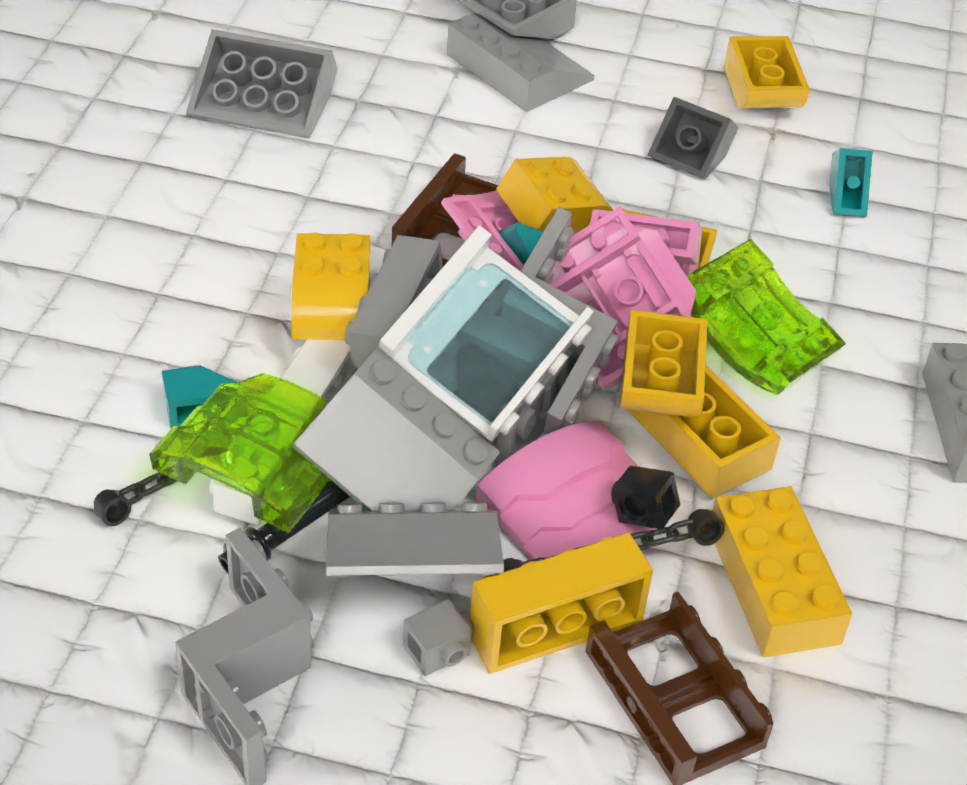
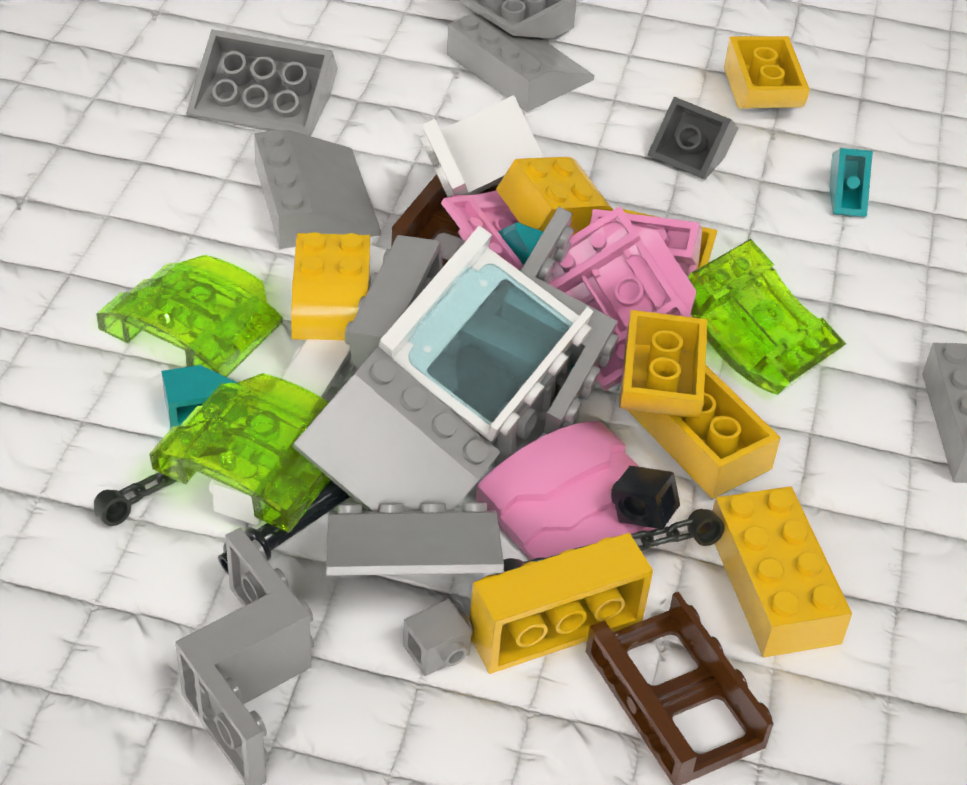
(200, 307): none -> clear neon green slope
(312, 187): none -> light grey slope
(479, 147): none -> white bracket

